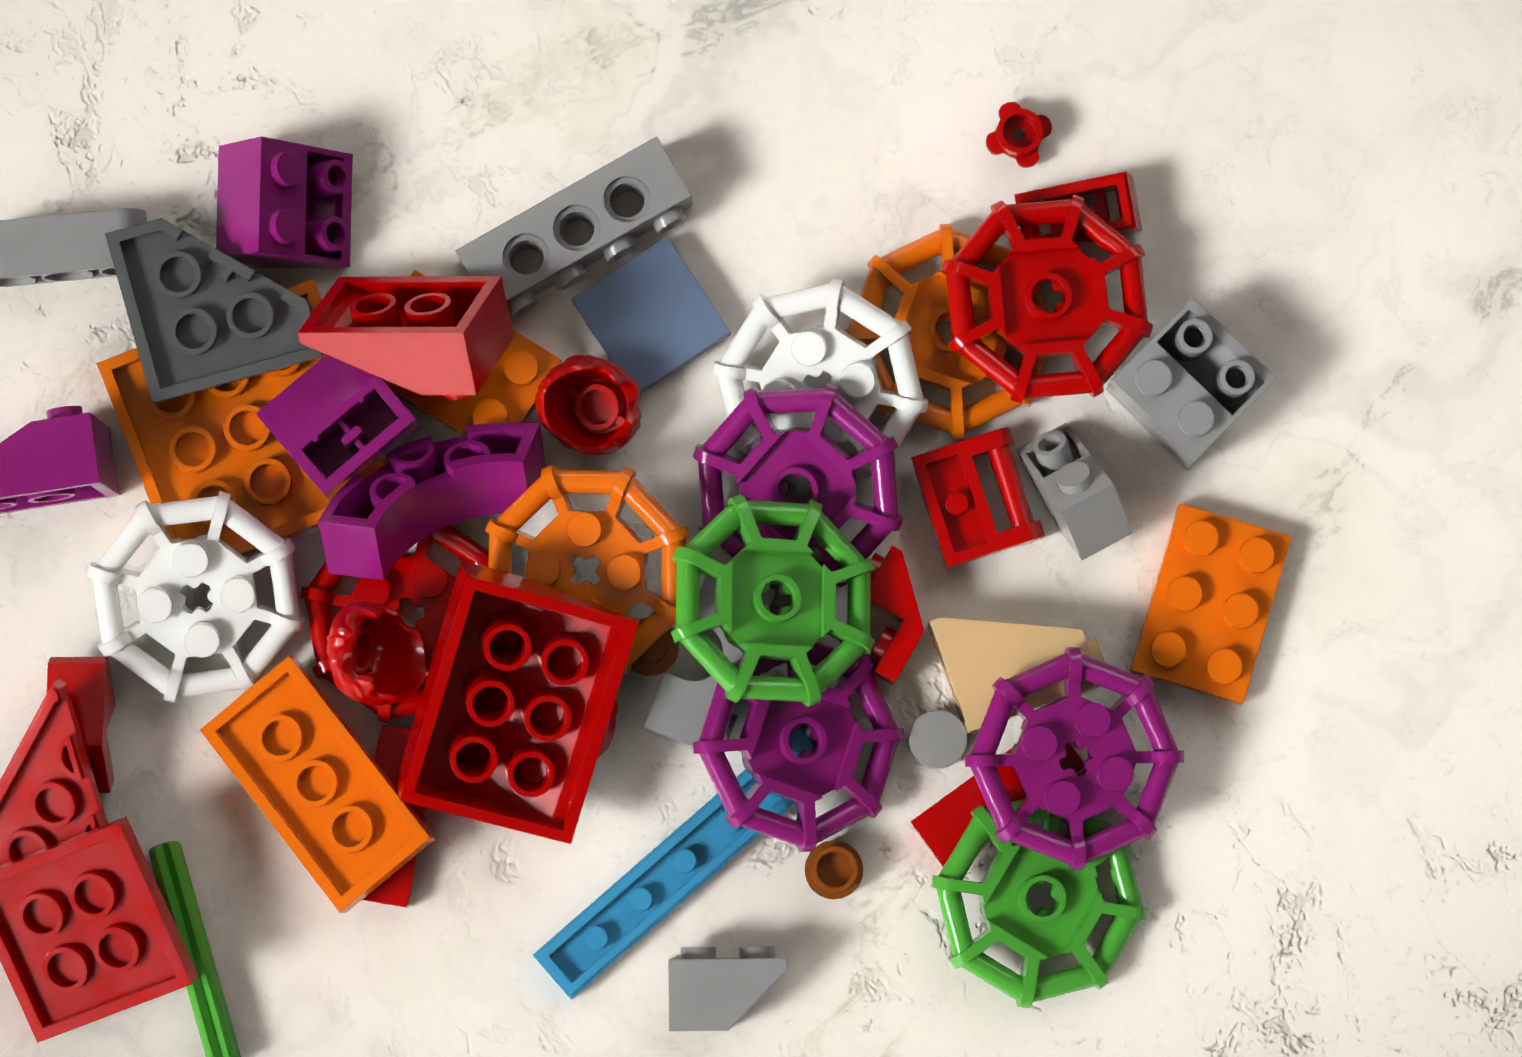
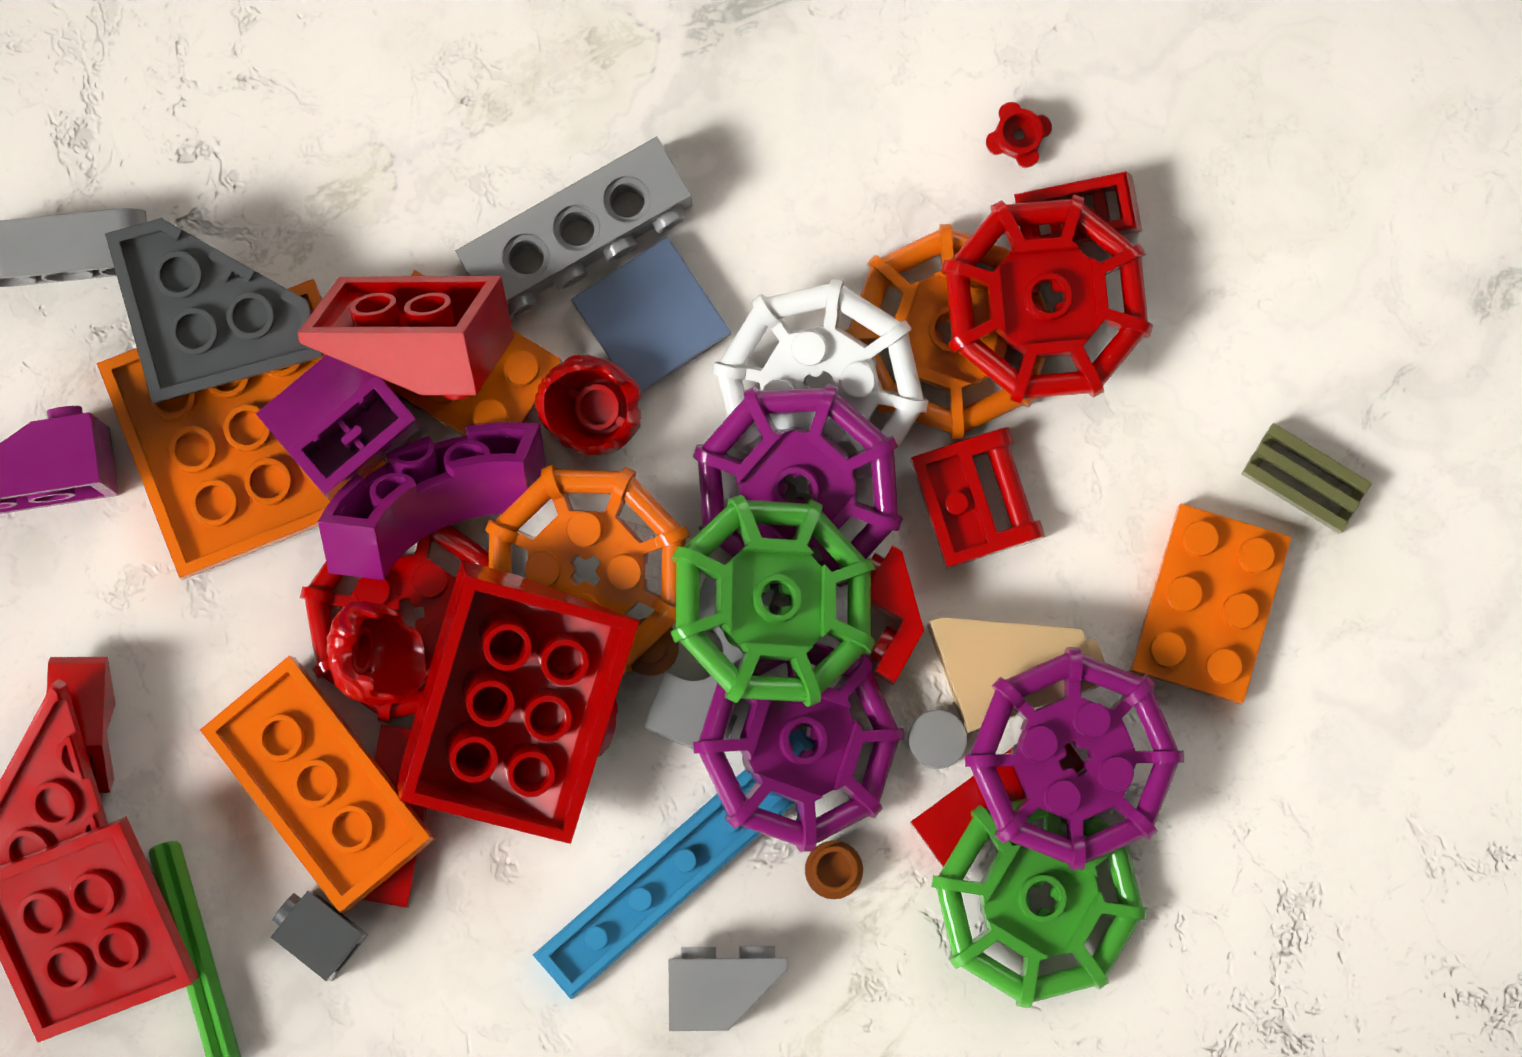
(190, 563): white plate -> none
(284, 204): magenta slope -> none
(317, 933): none -> dark grey brick
(1075, 491): light grey slope -> none
(1190, 383): light grey slope -> none
(1318, 459): none -> olive tile

